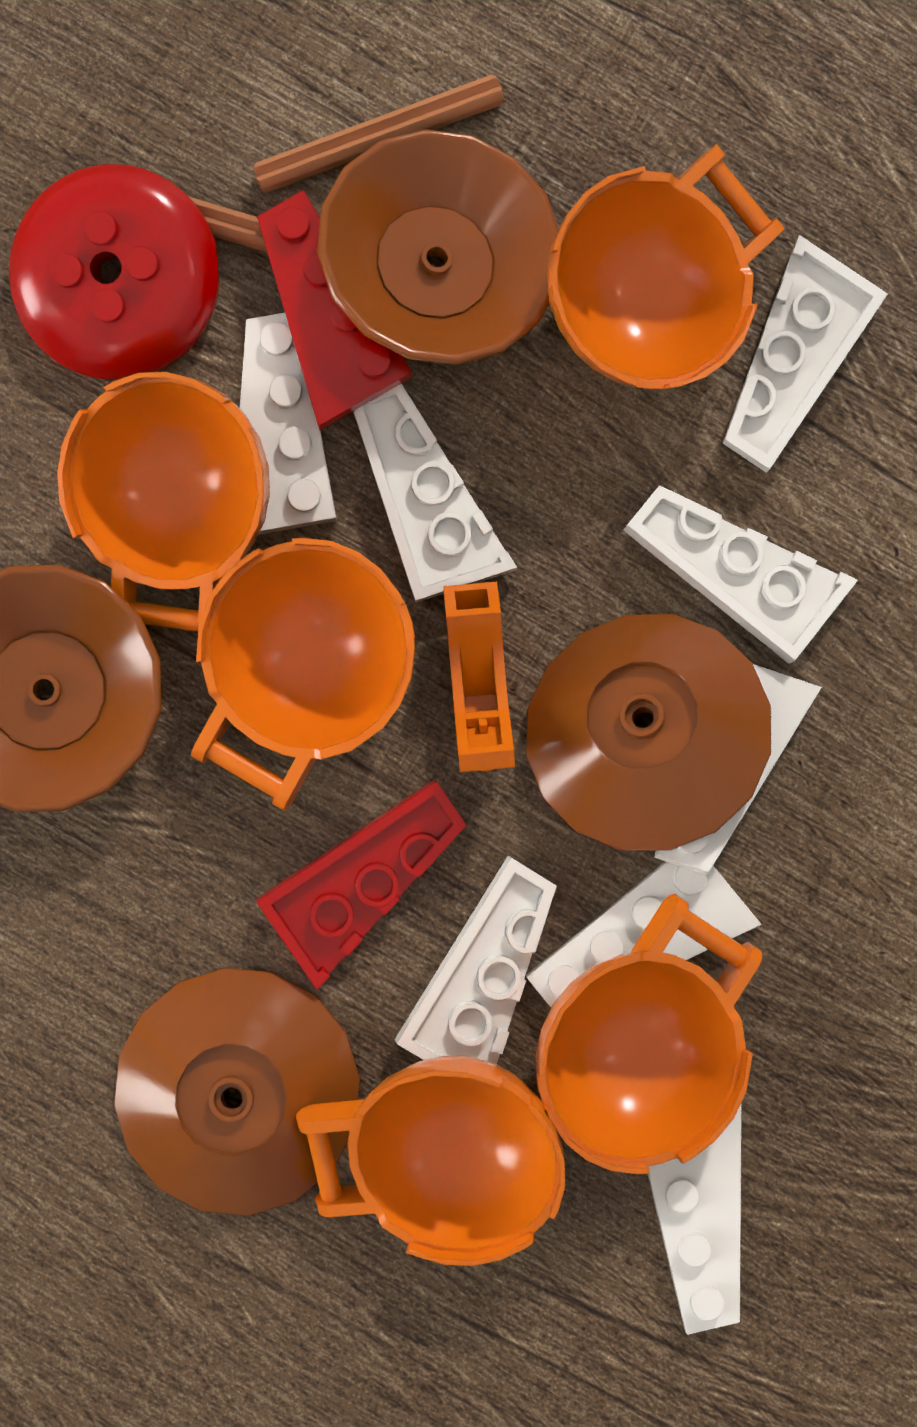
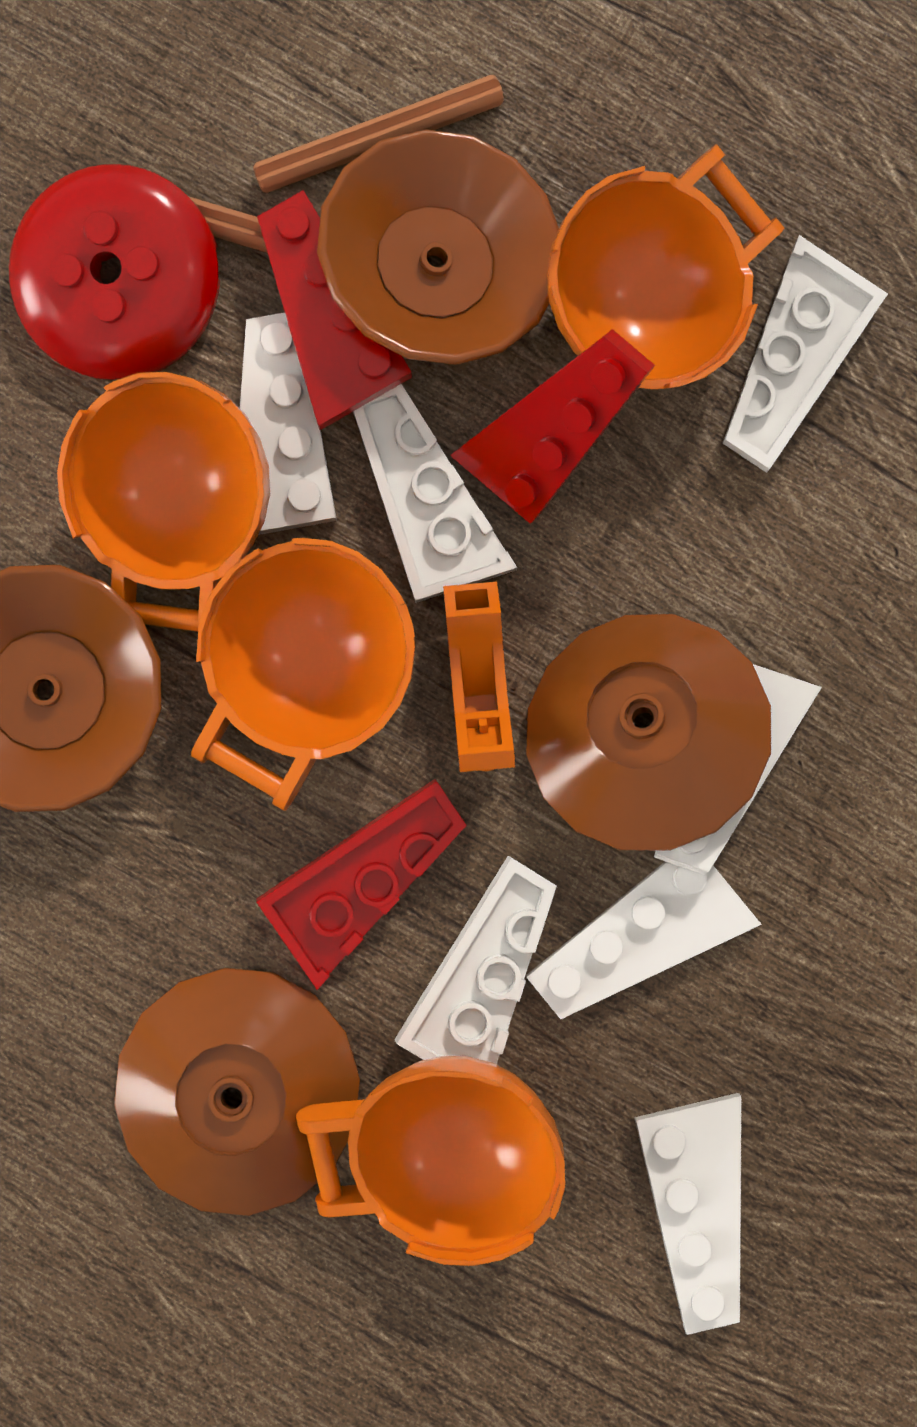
(551, 430): none -> red wing
(648, 1049): orange windscreen -> none
(758, 584): white wing -> none

